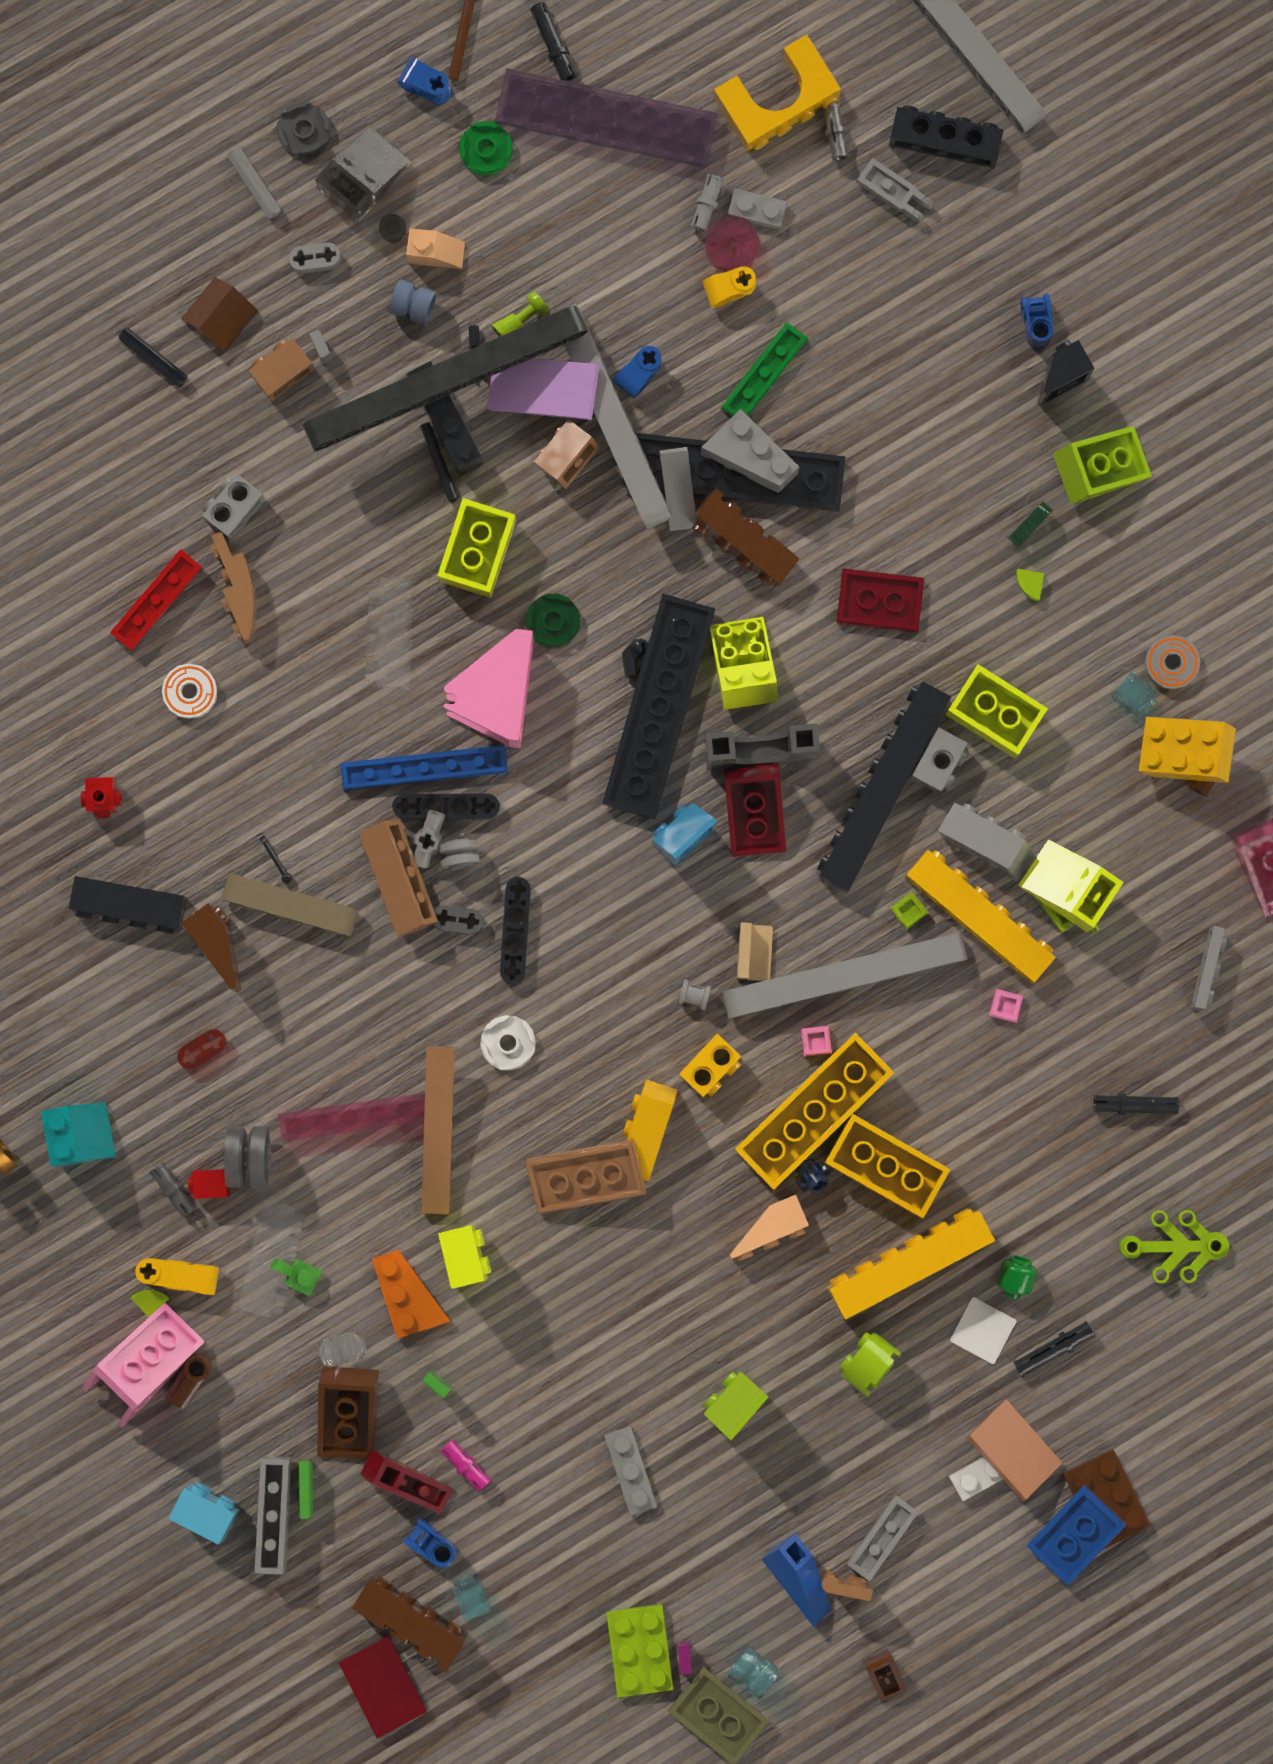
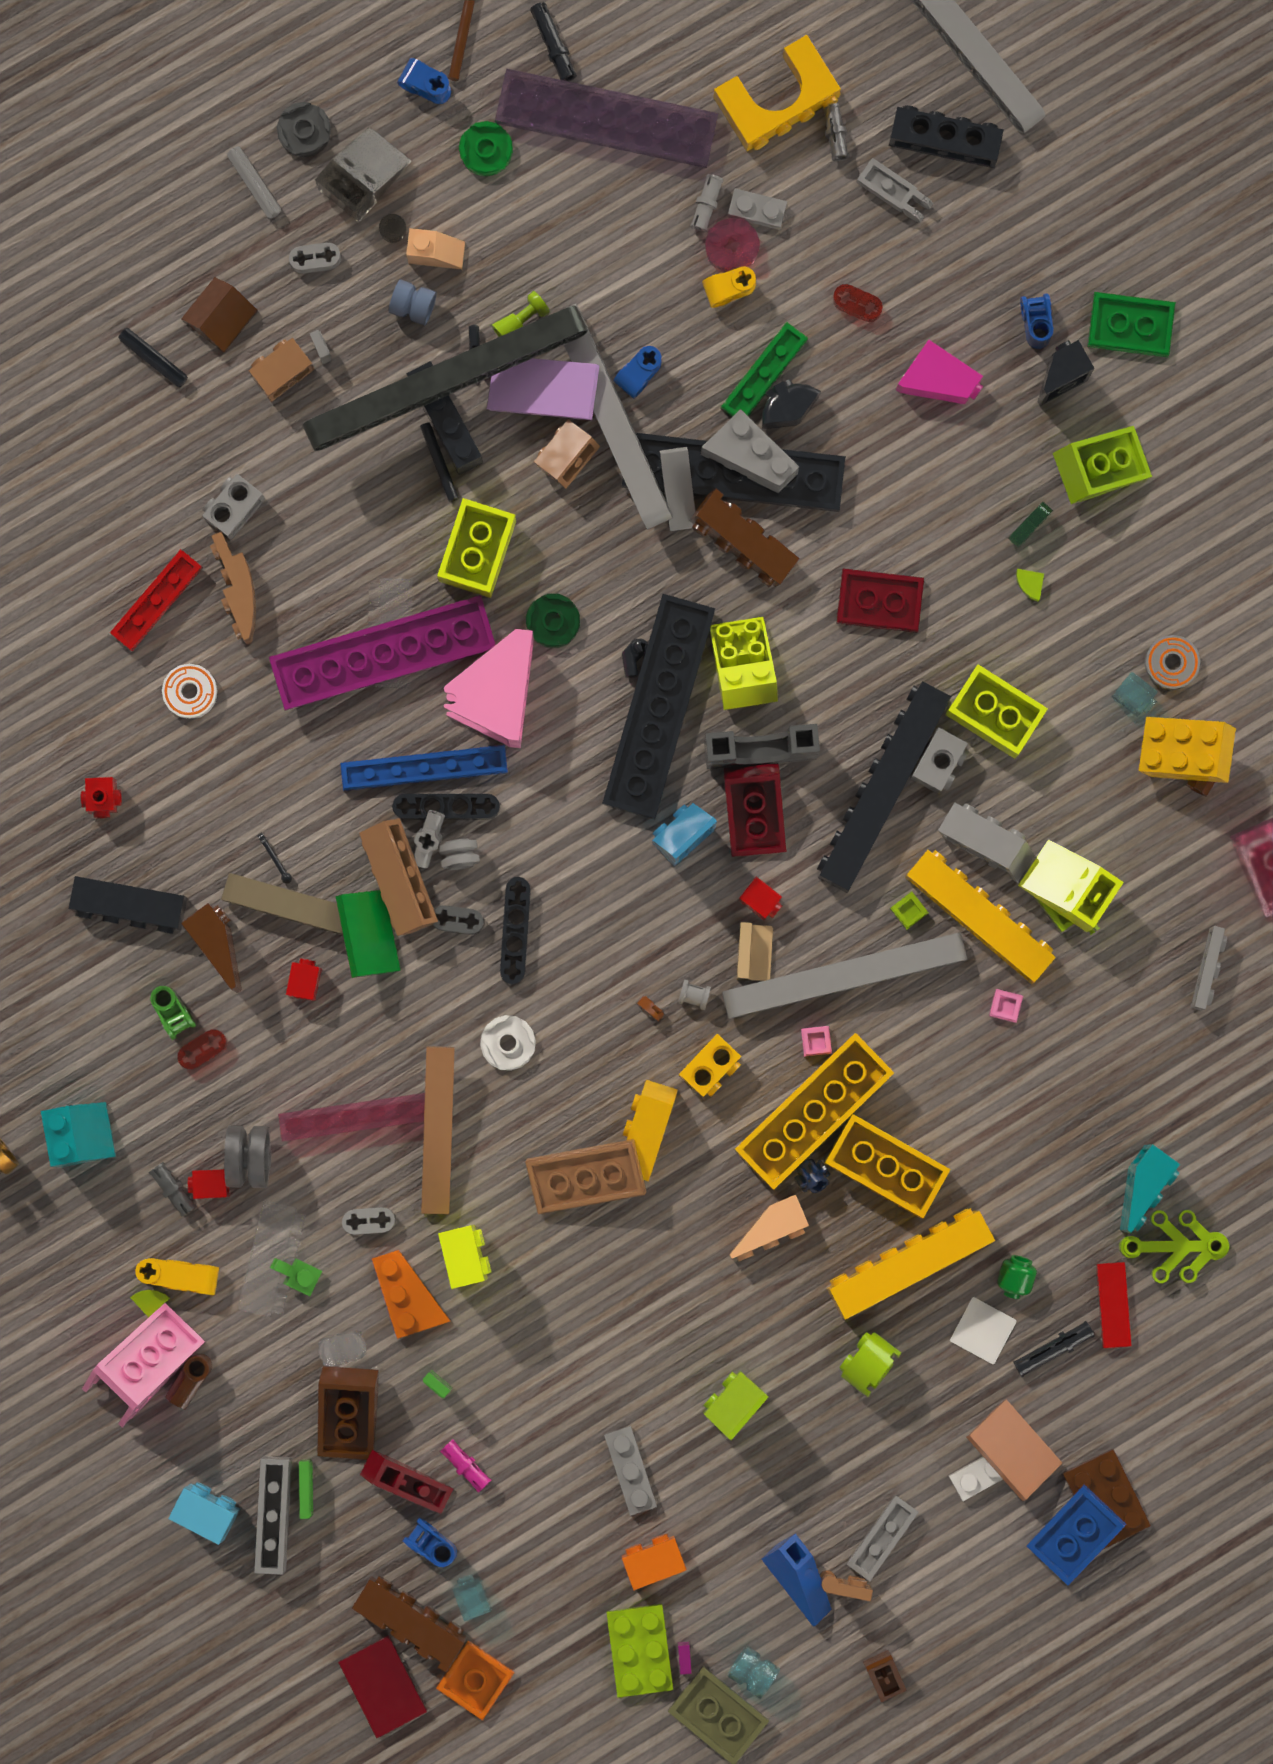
(172, 1013): none -> bright green piece
(303, 980): none -> red brick
(367, 934): none -> green tile
(368, 1213): none -> light grey beam
(382, 652): none -> magenta plate
(475, 1680): none -> orange tile
(650, 1008): none -> dark orange tile
(653, 1562): none -> orange brick
(761, 899): none -> red brick
(788, 404): none -> black piece
(854, 308): none -> clear red beam
(940, 377): none -> dark pink slope
(1113, 1305): none -> red tile
(1131, 324): none -> green tile
(1135, 1104): black pin -> none
(1145, 1180): none -> teal slope

